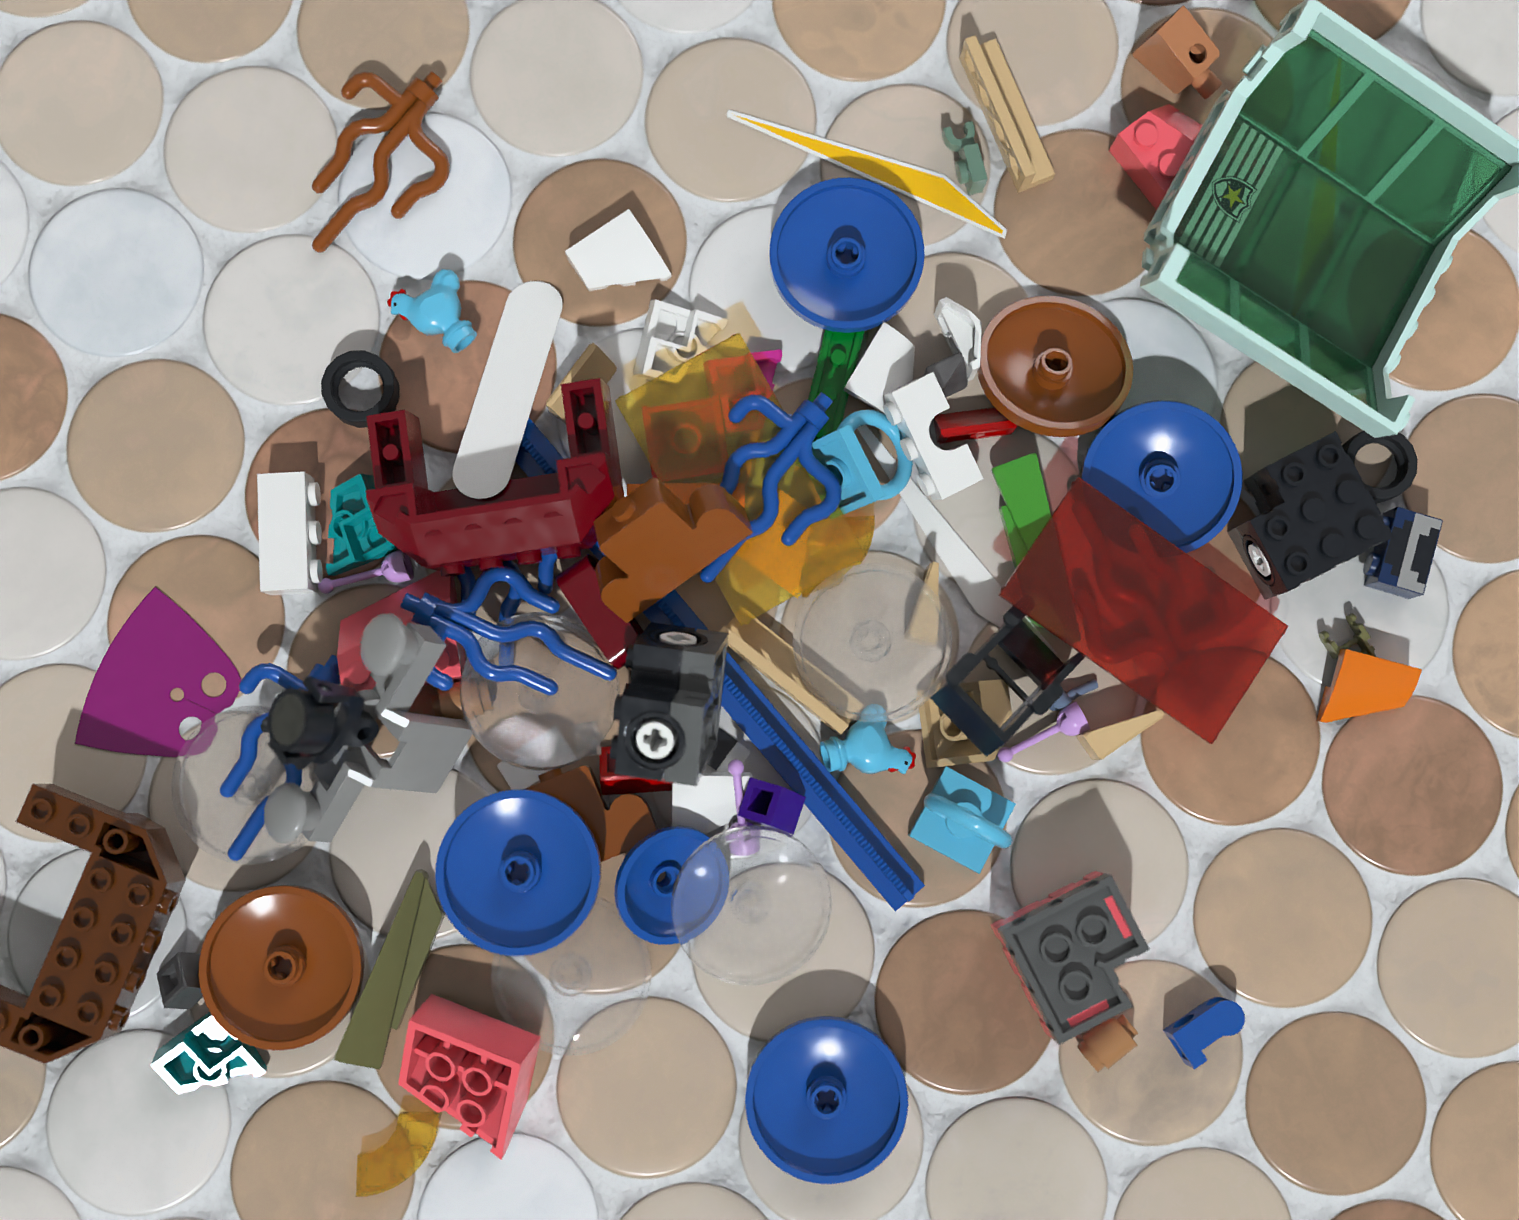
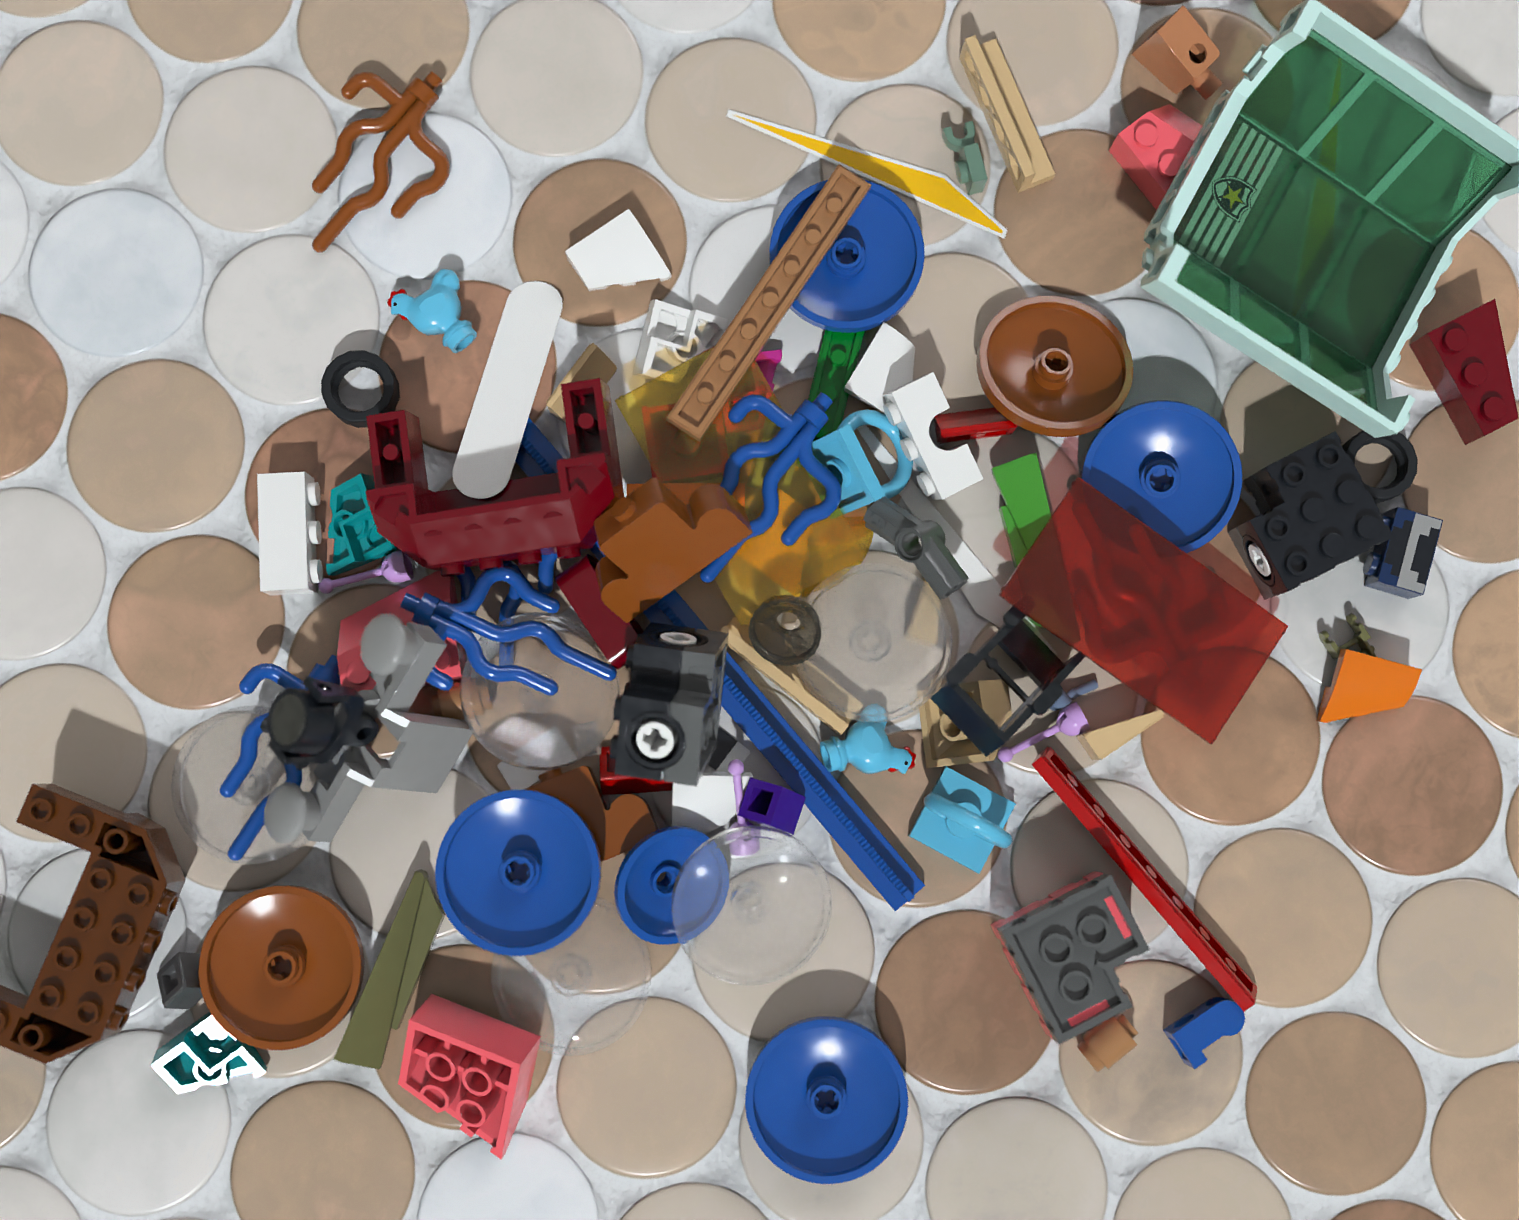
(131, 690): magenta piece -> none
(400, 1156): clear yellow tile -> none
(768, 303): none -> medium nougat tile
(784, 645): none -> clear smoke piece
(931, 558): none -> dark grey piece
(950, 374): flat silver slope -> none
(961, 332): white slope -> none
(1146, 878): none -> red tile
(1470, 371): none -> dark red wedge

